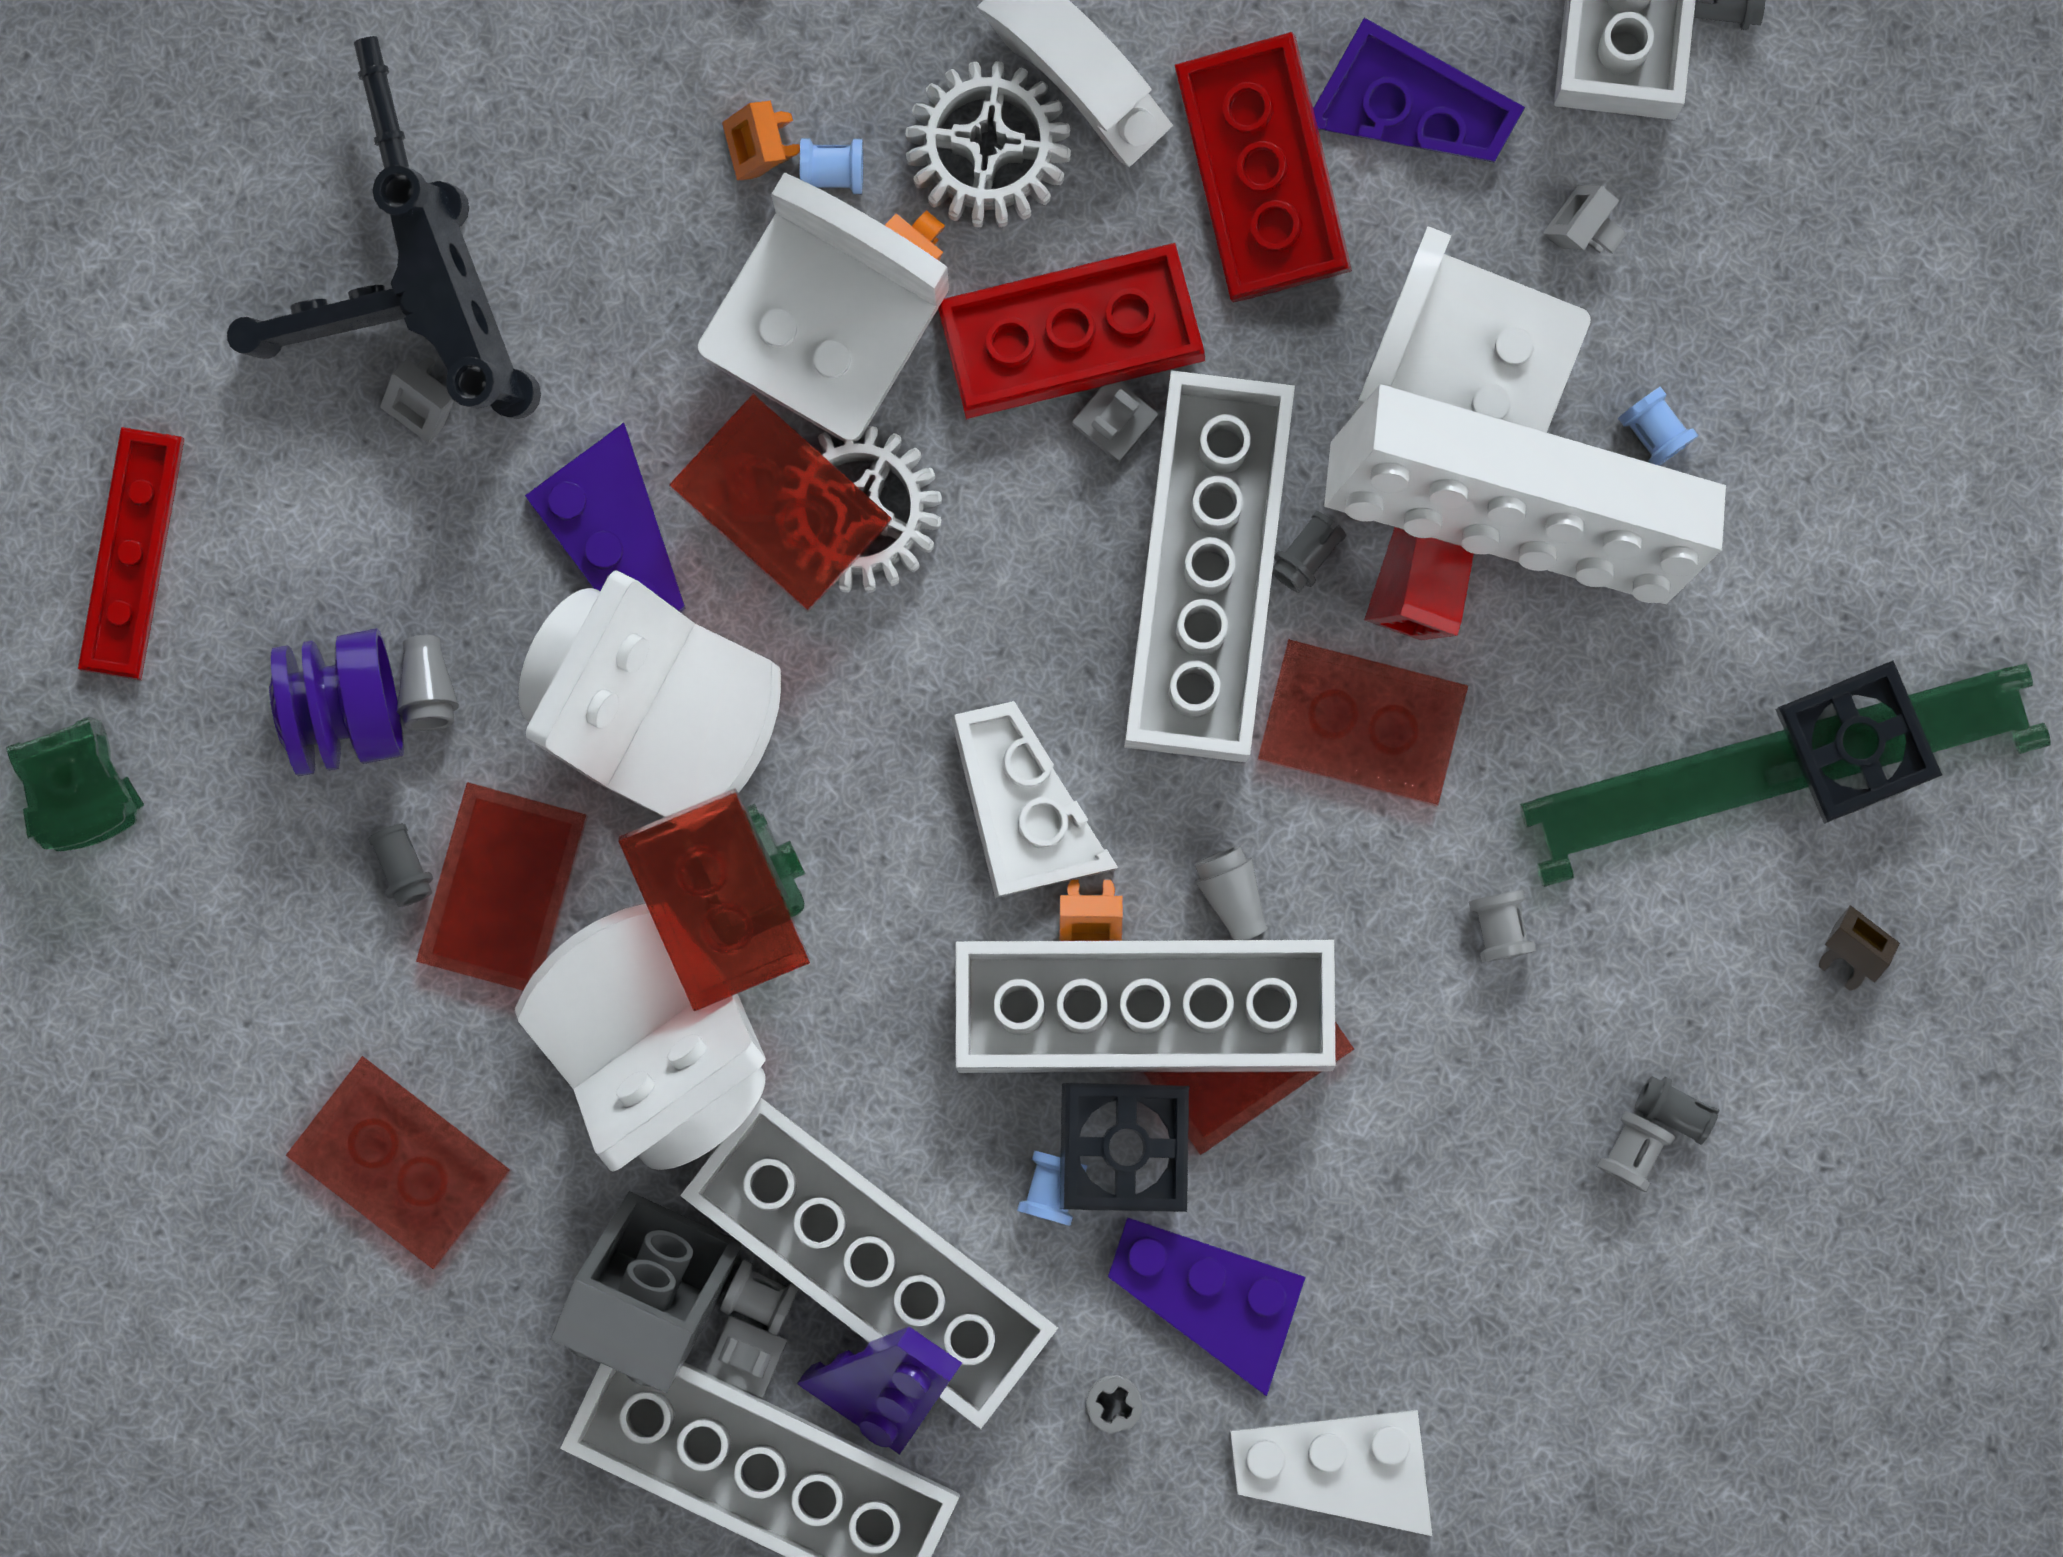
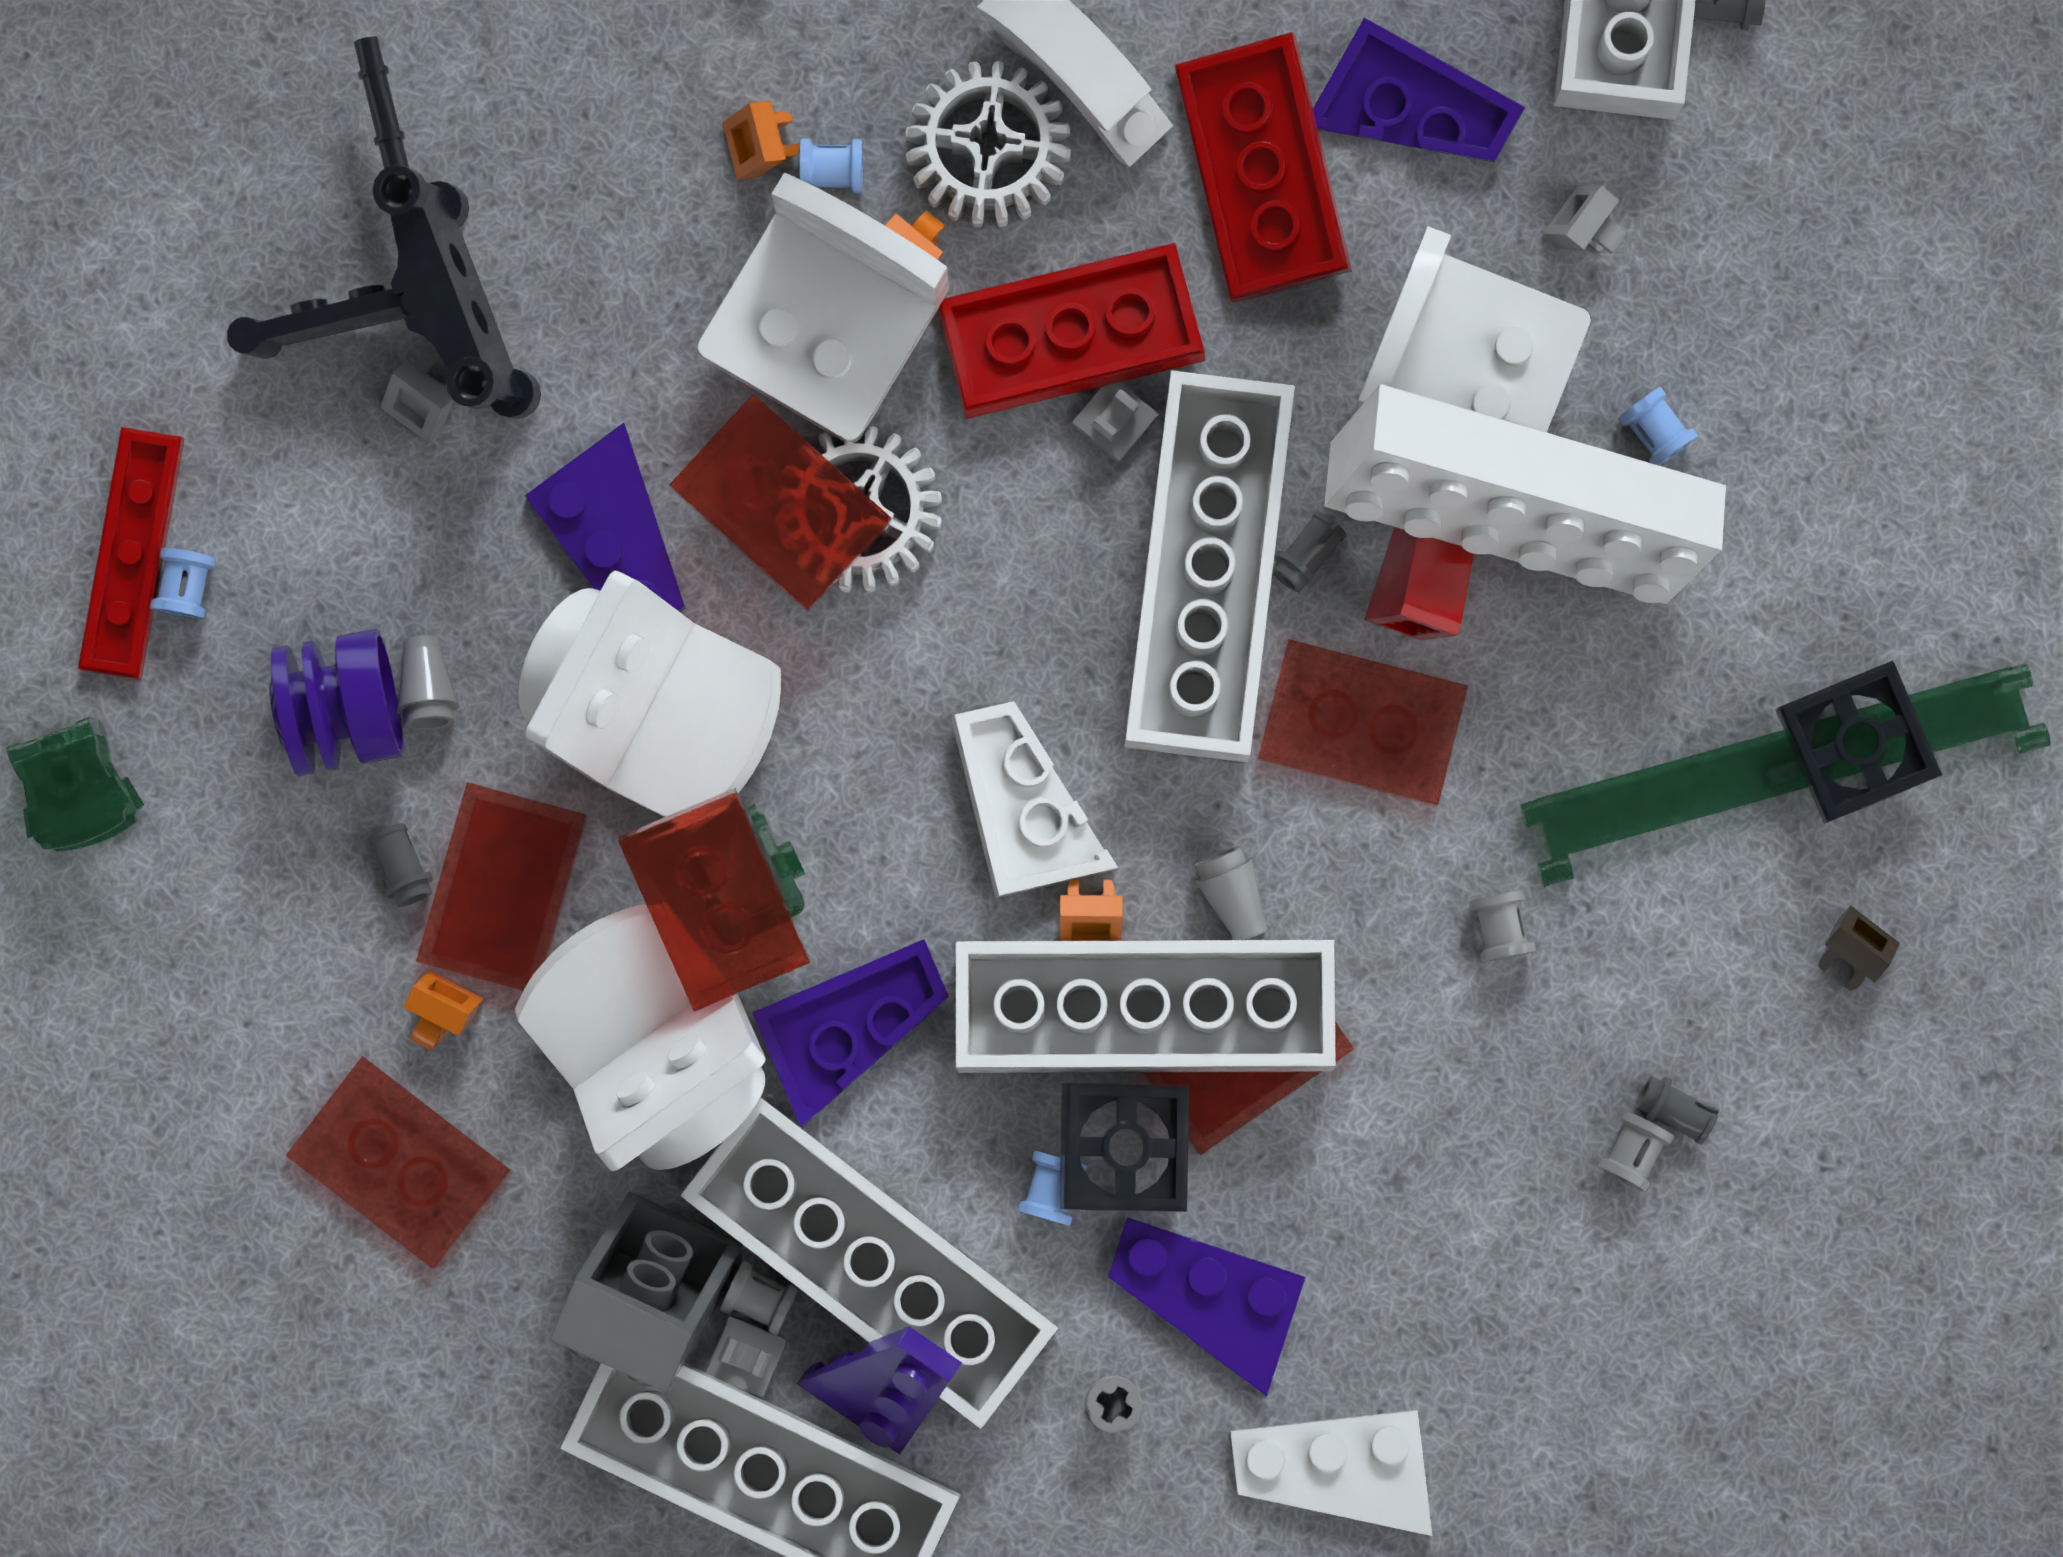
(197, 567): none -> light blue bush
(442, 1008): none -> orange tile
(846, 1024): none -> dark purple wing

